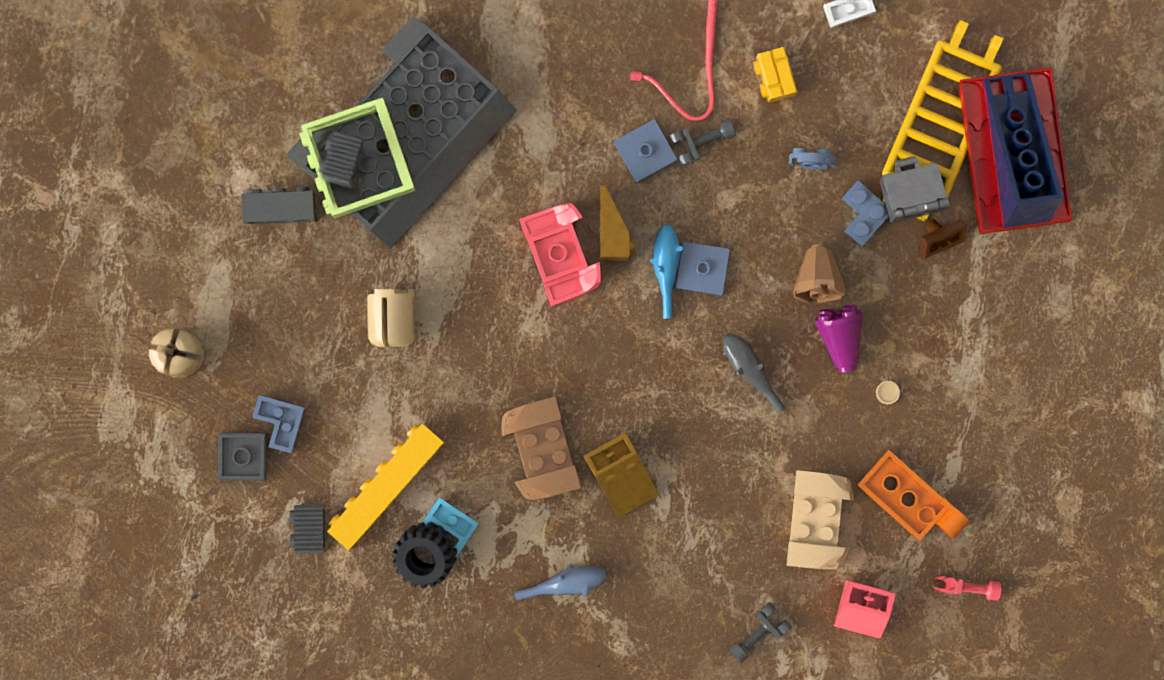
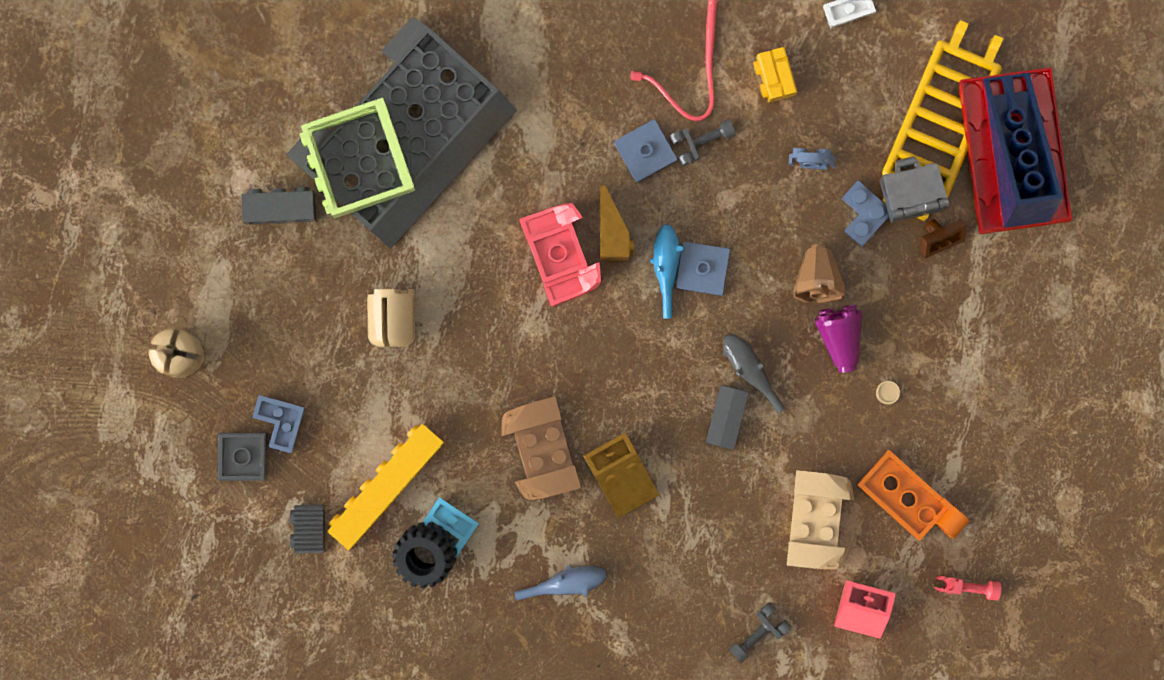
(341, 159): dark grey brick -> none
(727, 417): none -> dark grey piece

